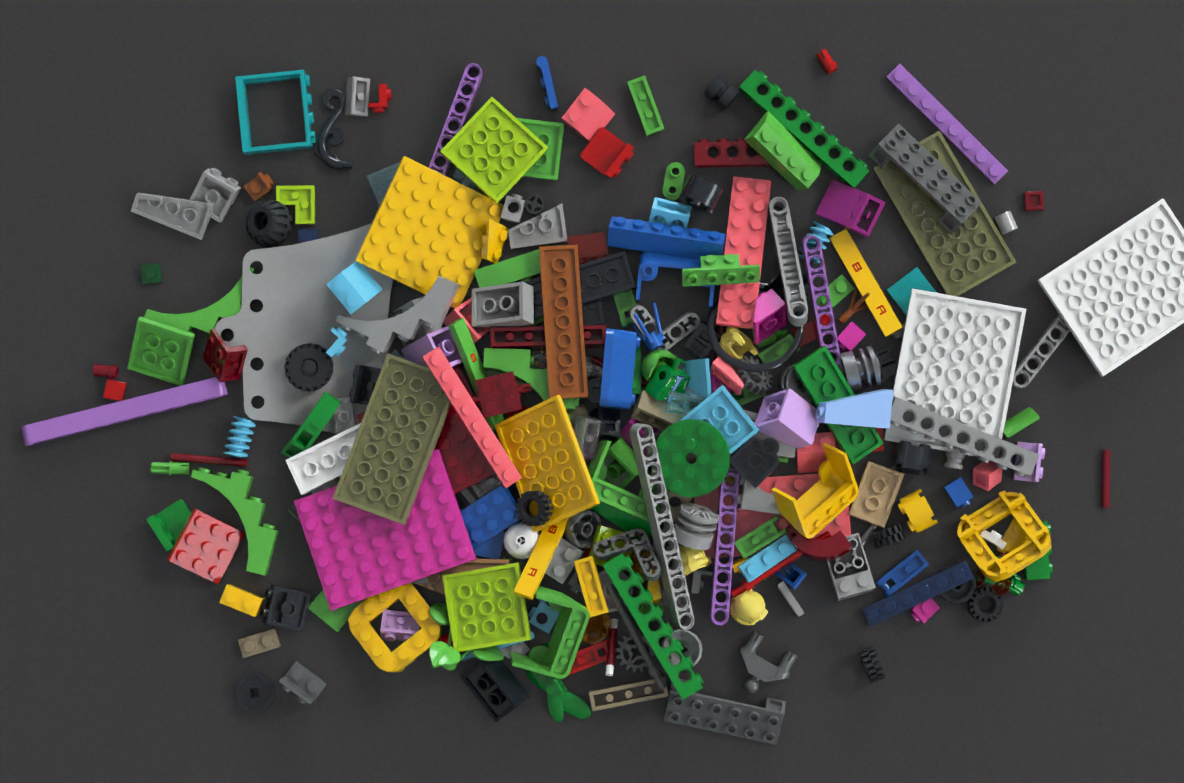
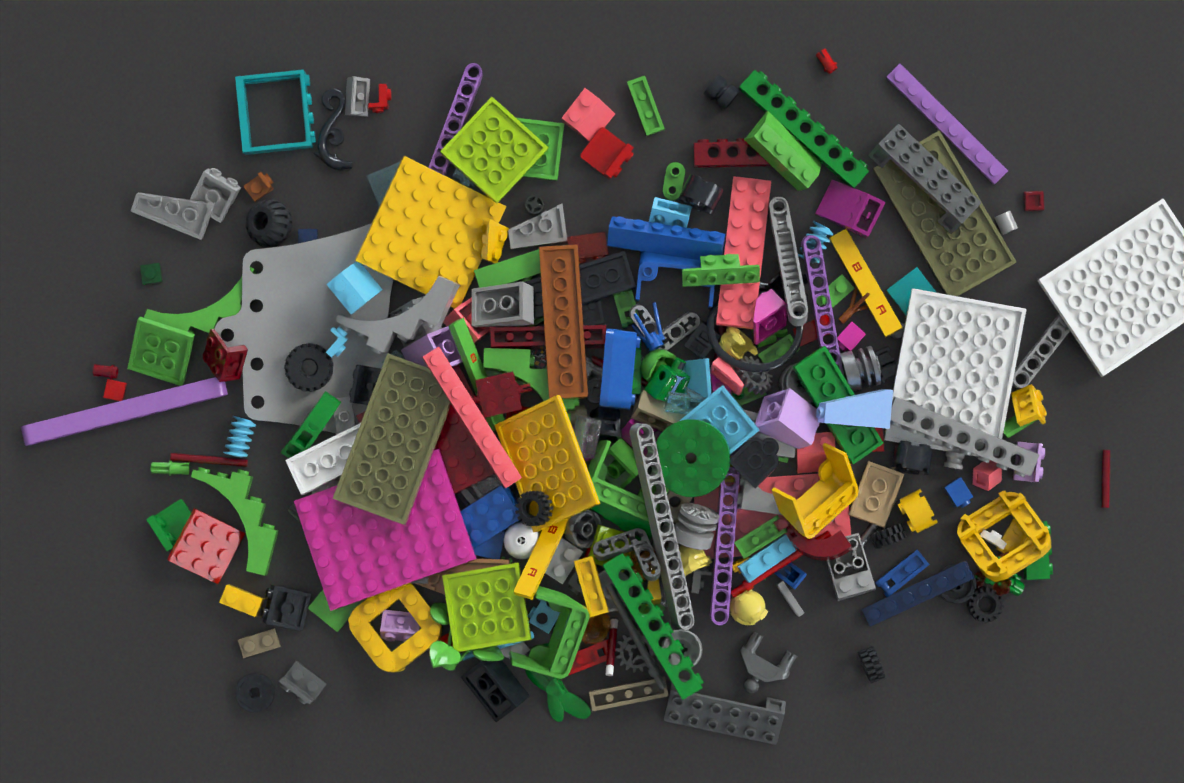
(302, 198): lime plate -> none
(513, 217): light grey brick -> none
(546, 82): blue plate -> none
(924, 610): dark pink bracket -> none
(1028, 405): none -> yellow bracket

